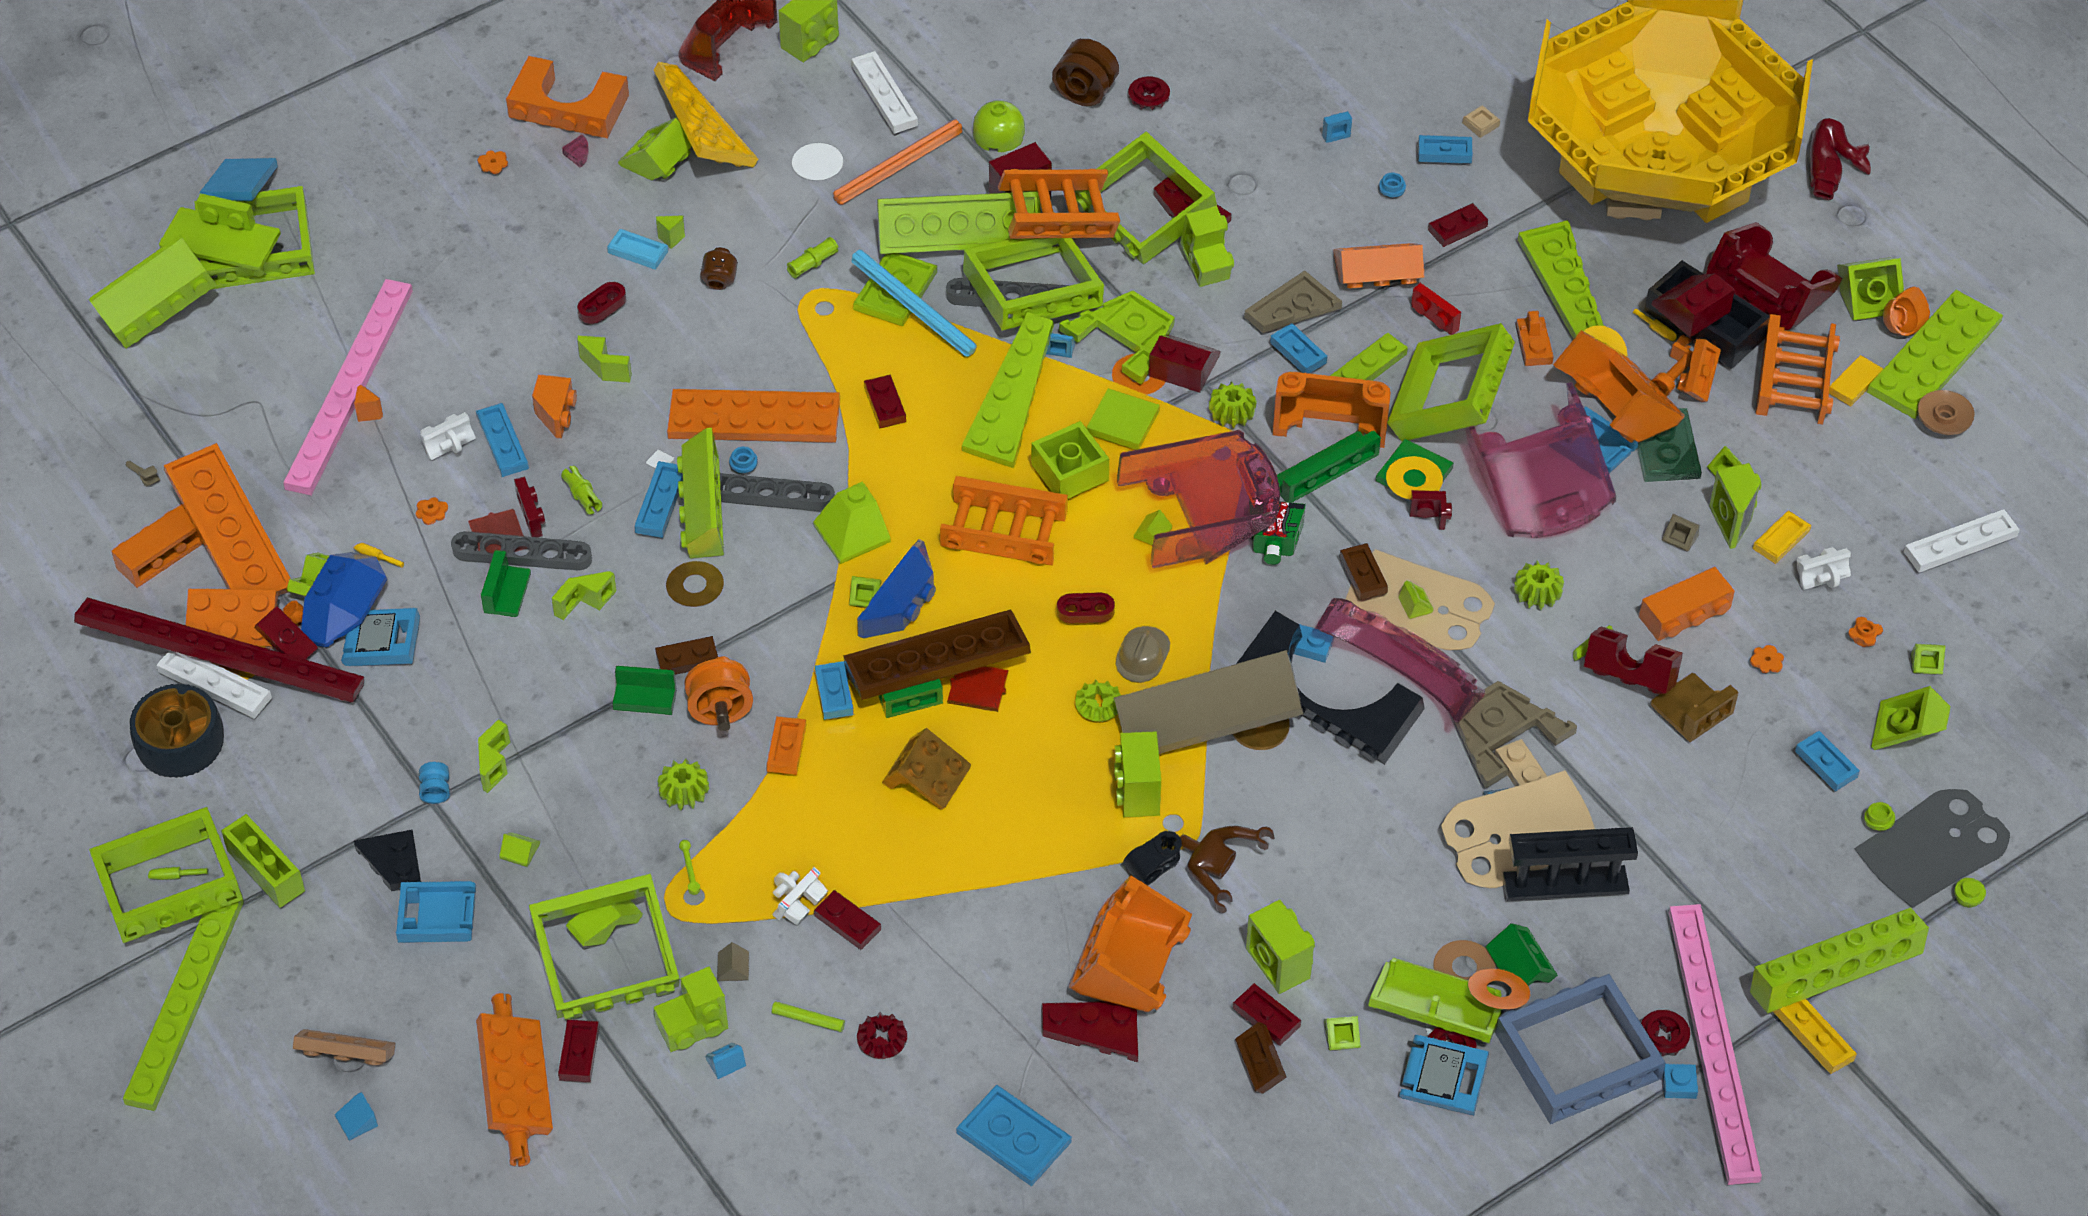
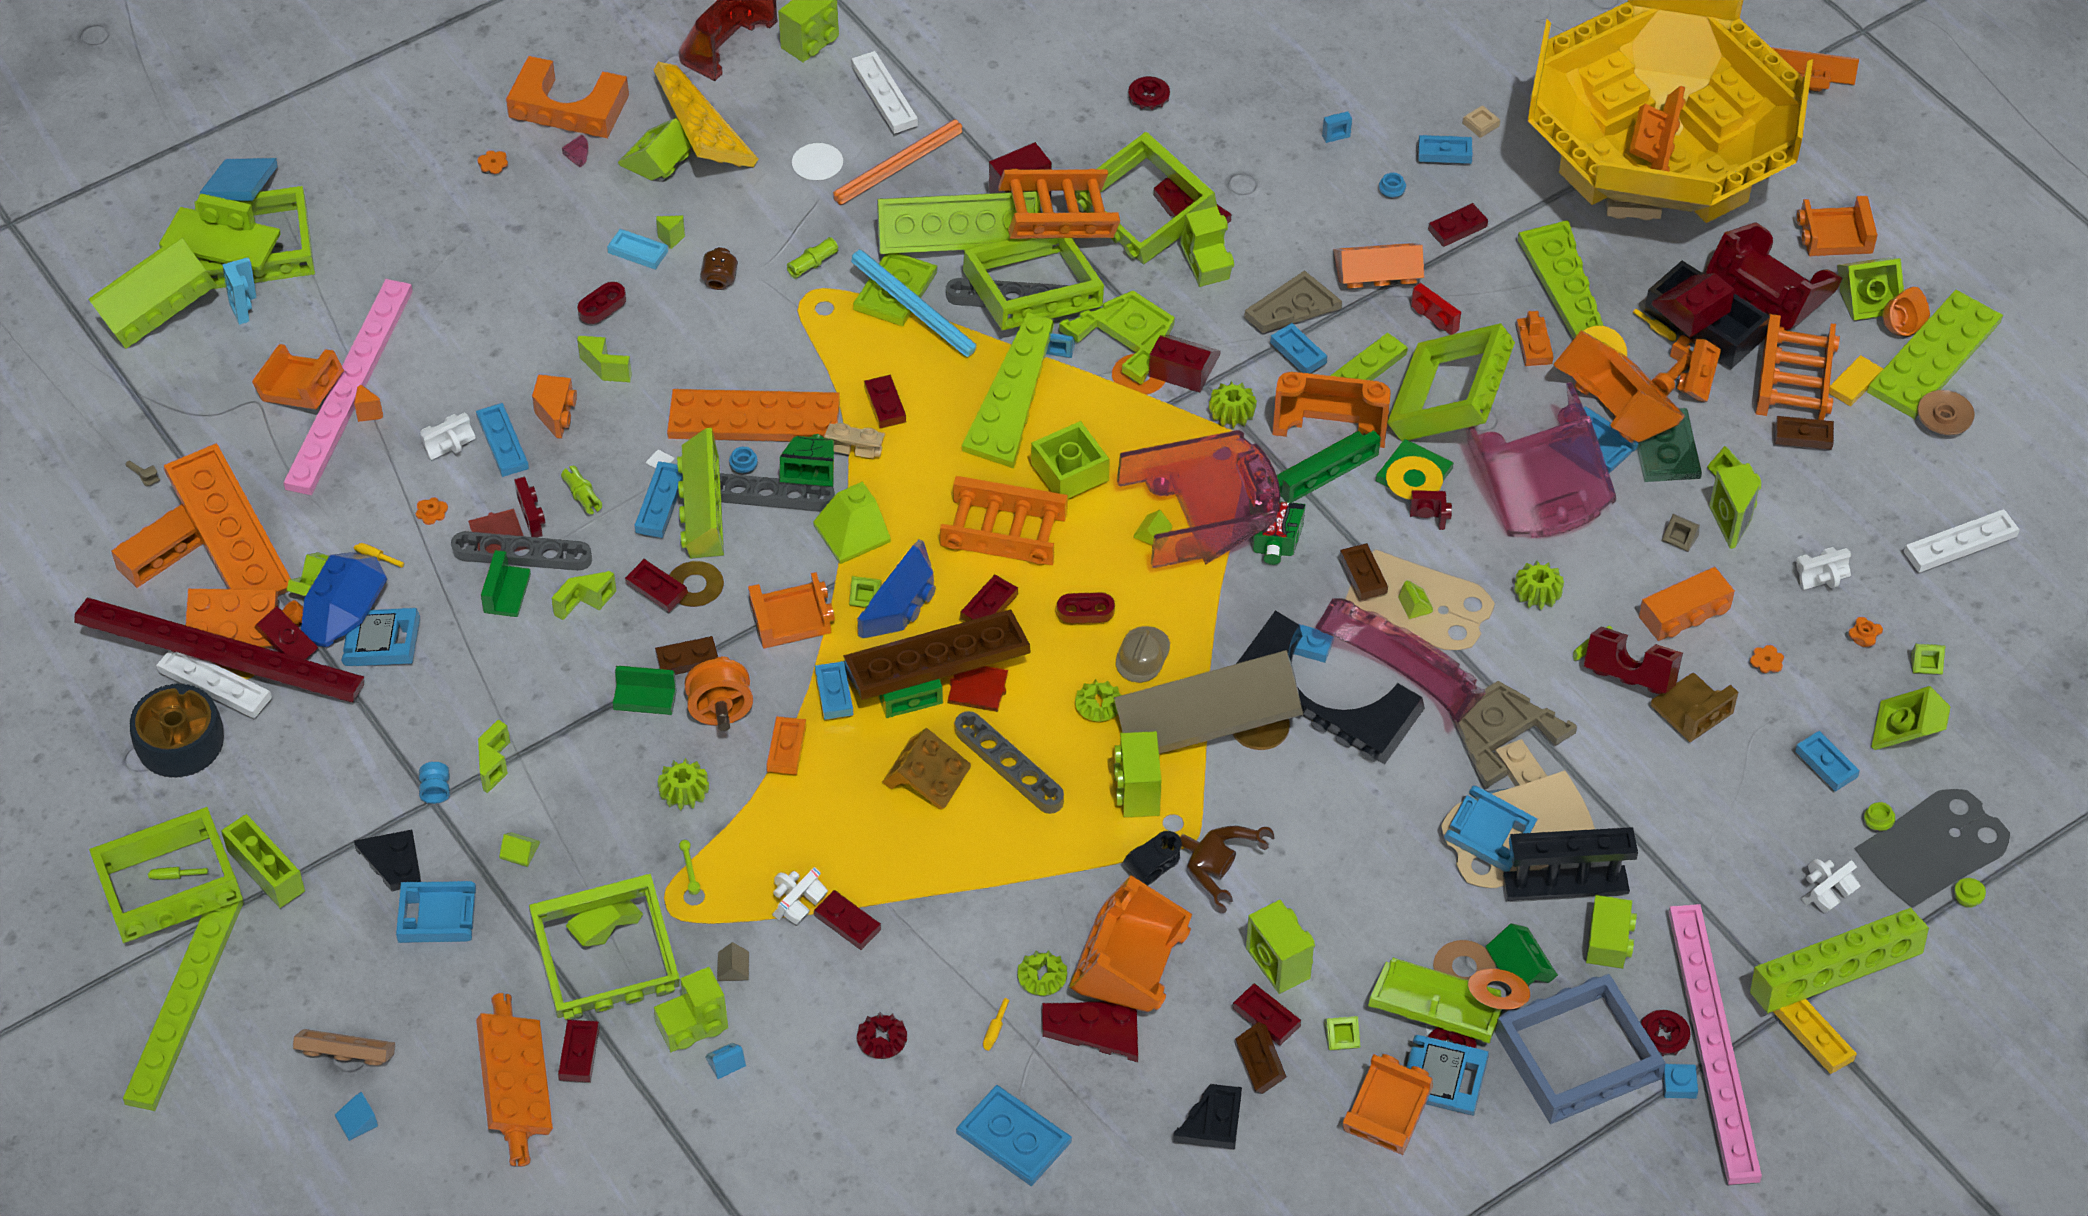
(240, 287): none -> medium azure bracket
(297, 379): none -> orange panel
(656, 585): none -> dark red plate
(791, 612): none -> orange panel
(808, 461): none -> green torso
(808, 1016): lime piece -> none
(866, 440): none -> tan hinge
(991, 599): none -> dark red plate
(995, 1027): none -> yellow piece
(998, 126): lime cylinder -> none
(1012, 774): none -> dark grey beam
(1050, 982): none -> lime gear
(1085, 72): reddish brown wheel -> none
(1123, 419): lime tile -> none
(1213, 1119): none -> black wing
(1389, 1103): none -> orange panel
(1485, 825): none -> dark azure container
(1609, 932): none -> lime brick
(1656, 130): none -> orange bracket
(1781, 537): yellow tile -> none
(1804, 432): none -> reddish brown plate
(1822, 894): none -> white hips
(1825, 67): none -> orange bracket
(1825, 163): dark red piece -> none
(1838, 229): none -> orange panel

